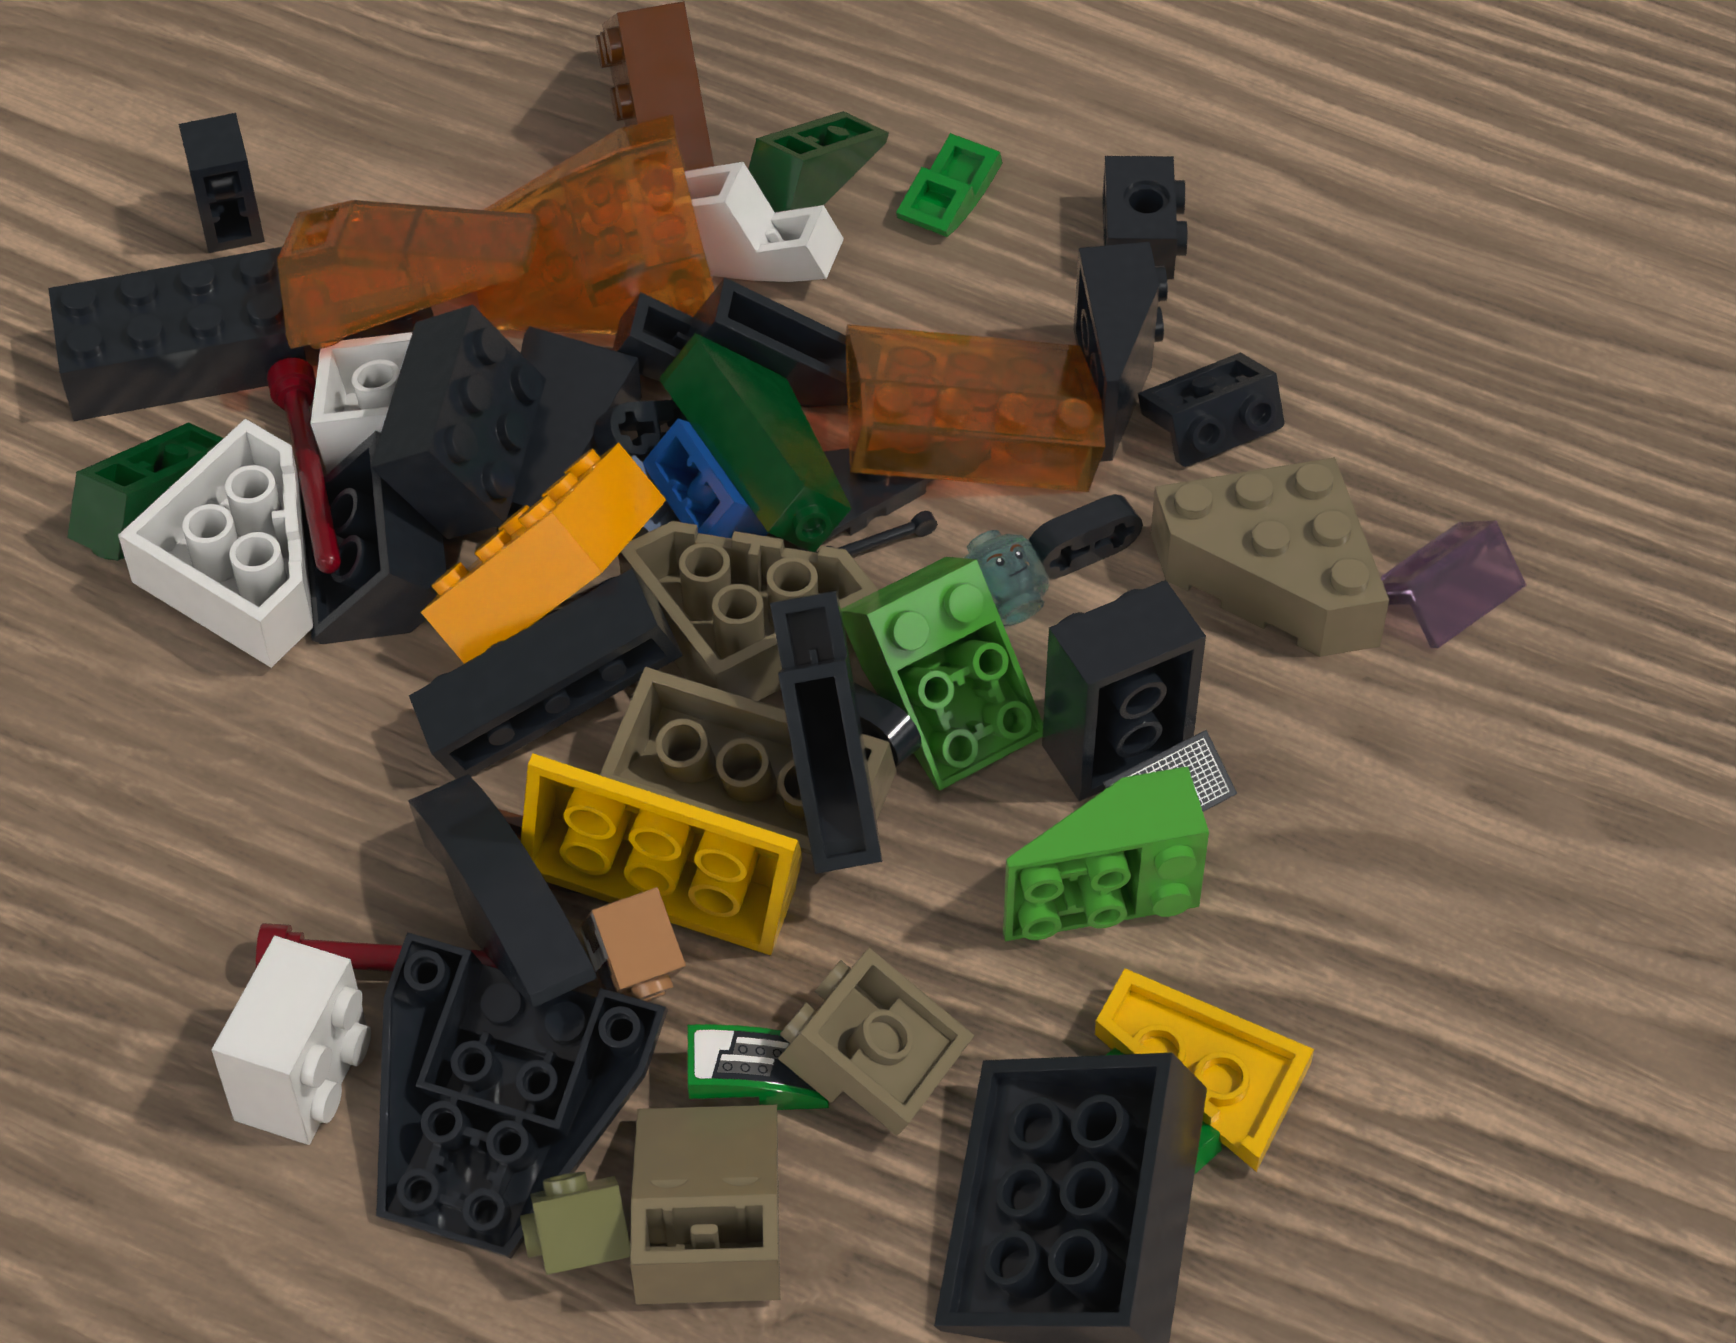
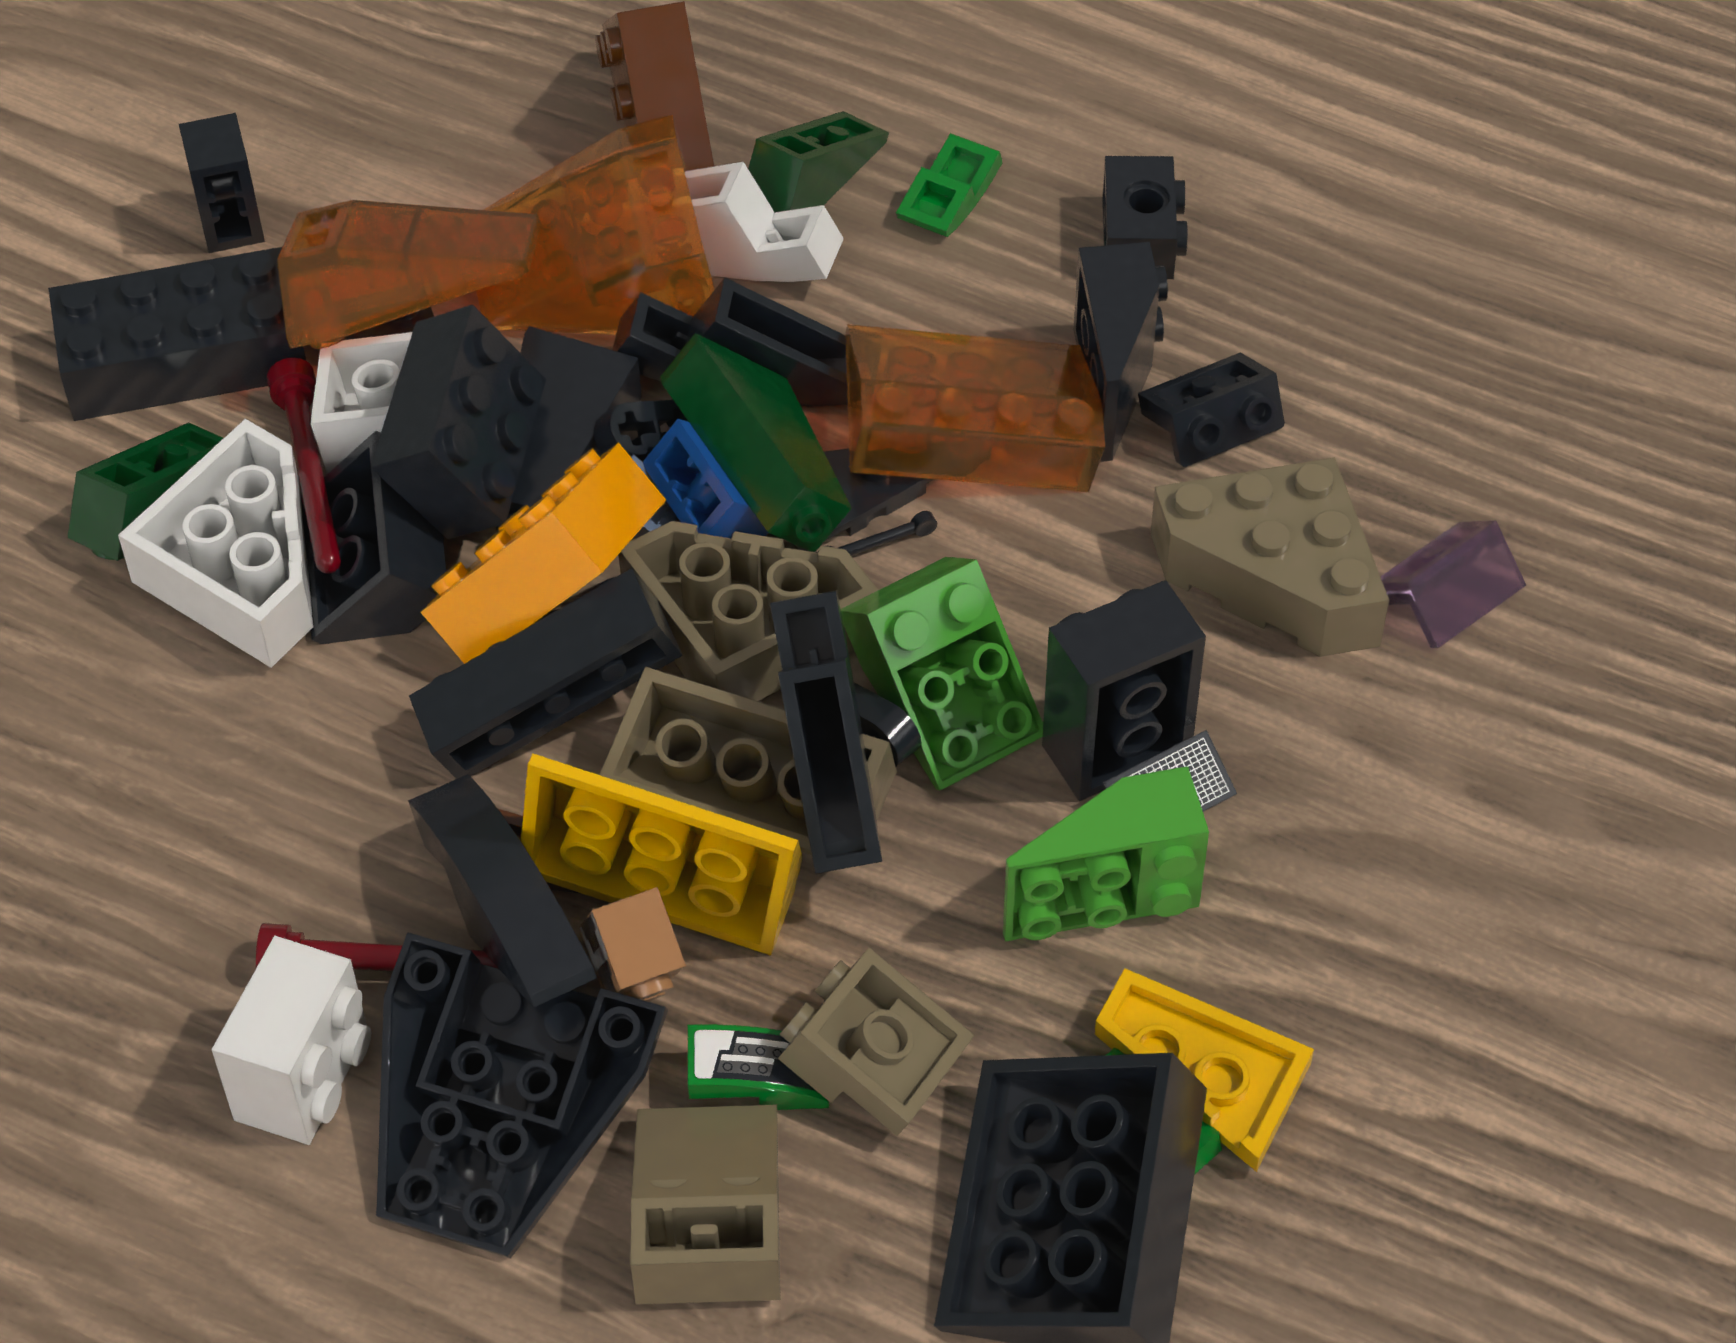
(576, 1223): olive brick -> none
(1011, 573): clear light blue head -> none
(1086, 535): black beam -> none

